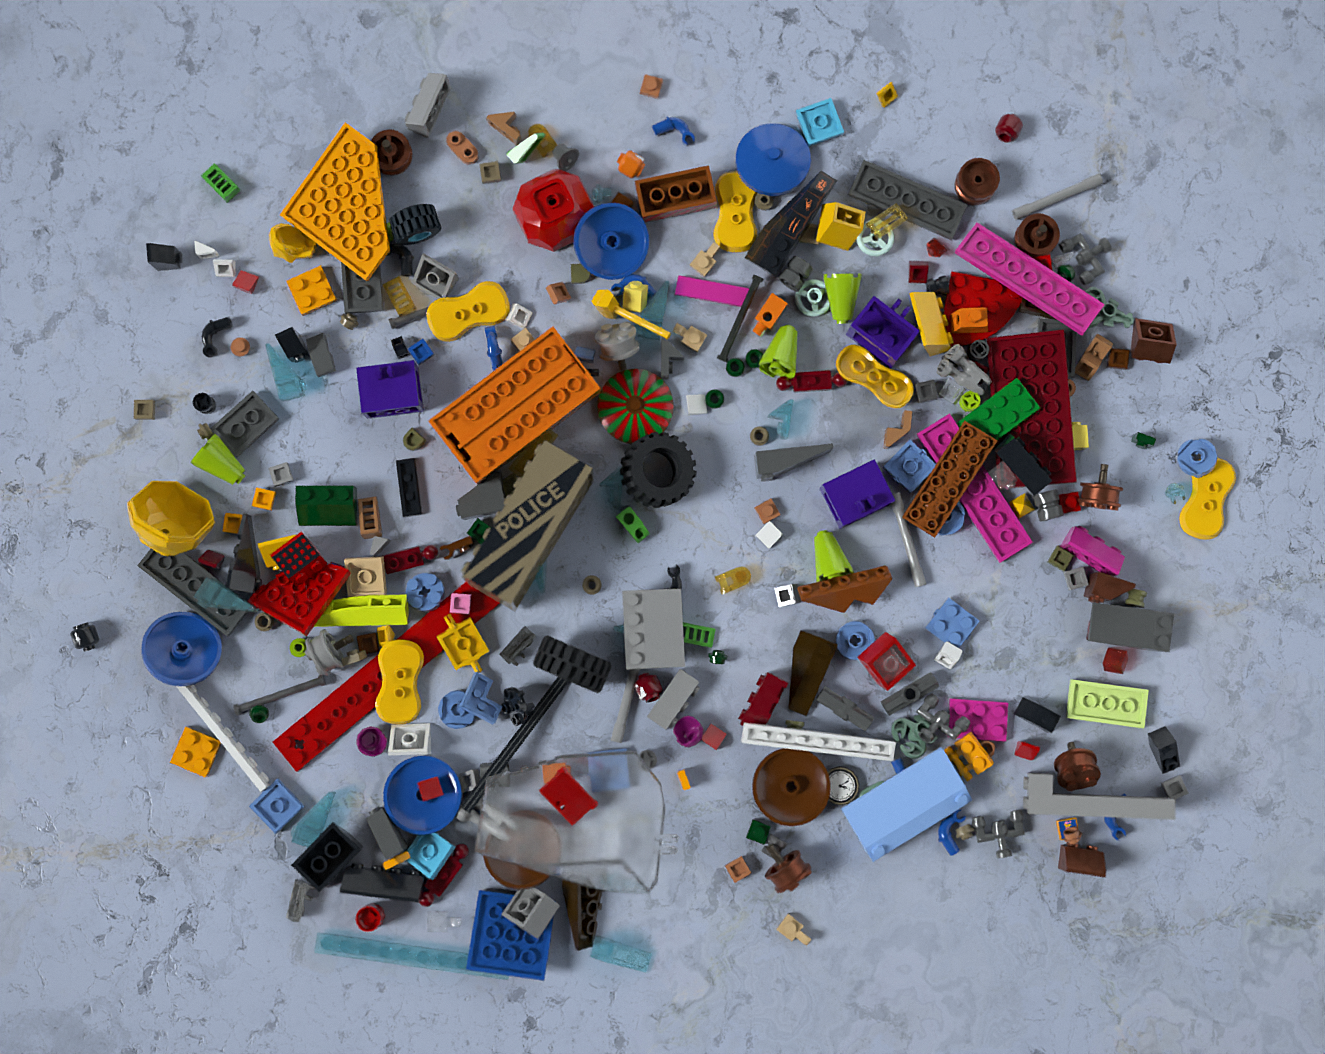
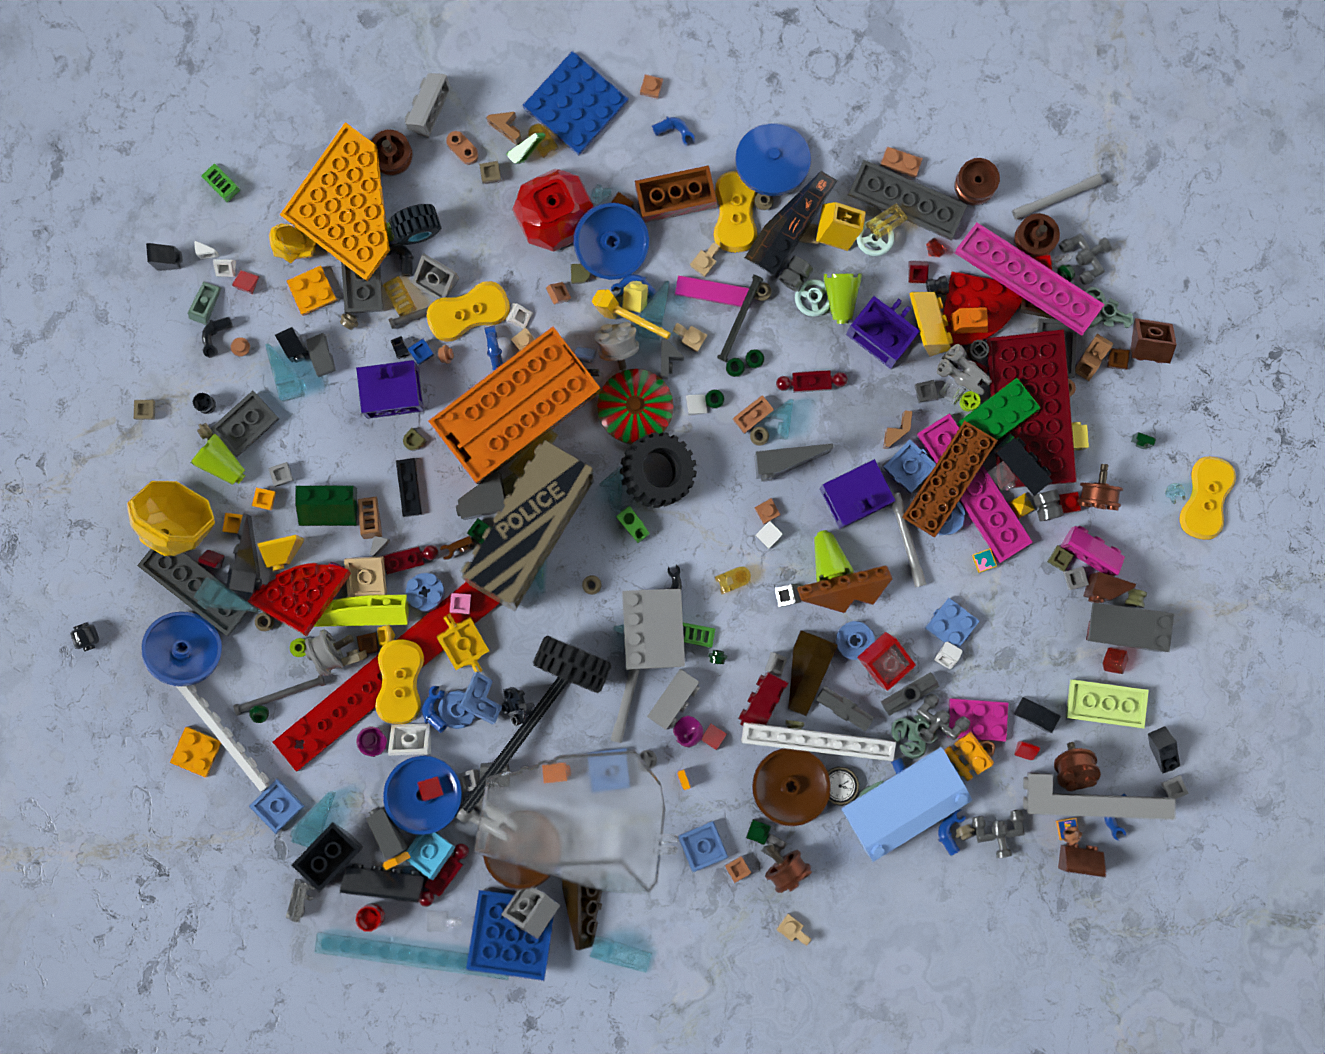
(204, 303): none -> sand green slope
(298, 559): slope -> none
(430, 714): none -> blue piece
(445, 354): none -> nougat plate
(516, 645): clear smoke plate -> none
(565, 157): dark grey piece -> none
(567, 792): red door -> none
(575, 103): none -> blue plate
(630, 164): orange head -> none
(648, 687): dark red head -> none
(703, 846): none -> medium blue plate
(753, 414): none -> nougat plate
(762, 297): none -> dark tan plate
(773, 306): orange torso -> none
(775, 663): none -> light grey slope
(781, 353): lime cone -> none
(819, 122): medium azure plate -> none
(861, 367): yellow plate -> none
(887, 94): yellow slope -> none
(901, 162): none -> nougat plate
(984, 560): none -> tile
(1008, 128): dark red head -> none
(1197, 468): medium blue plate -> none

